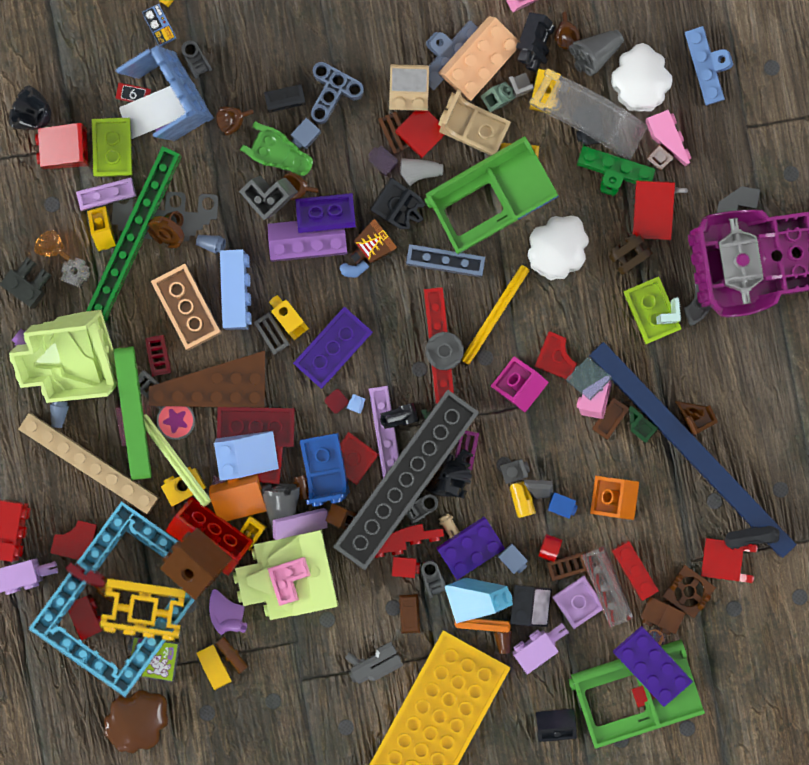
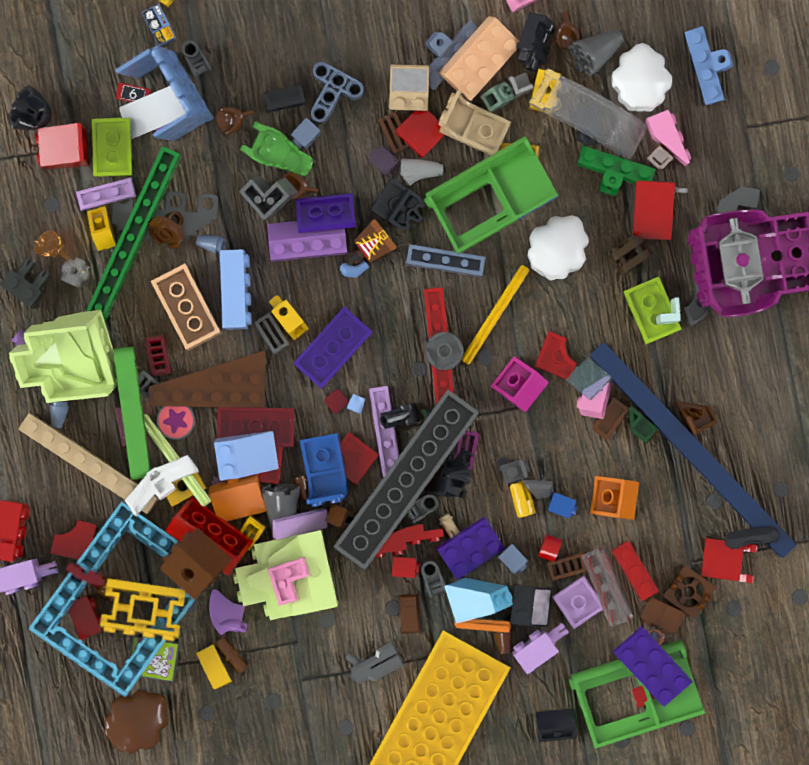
(159, 482): none -> white plate

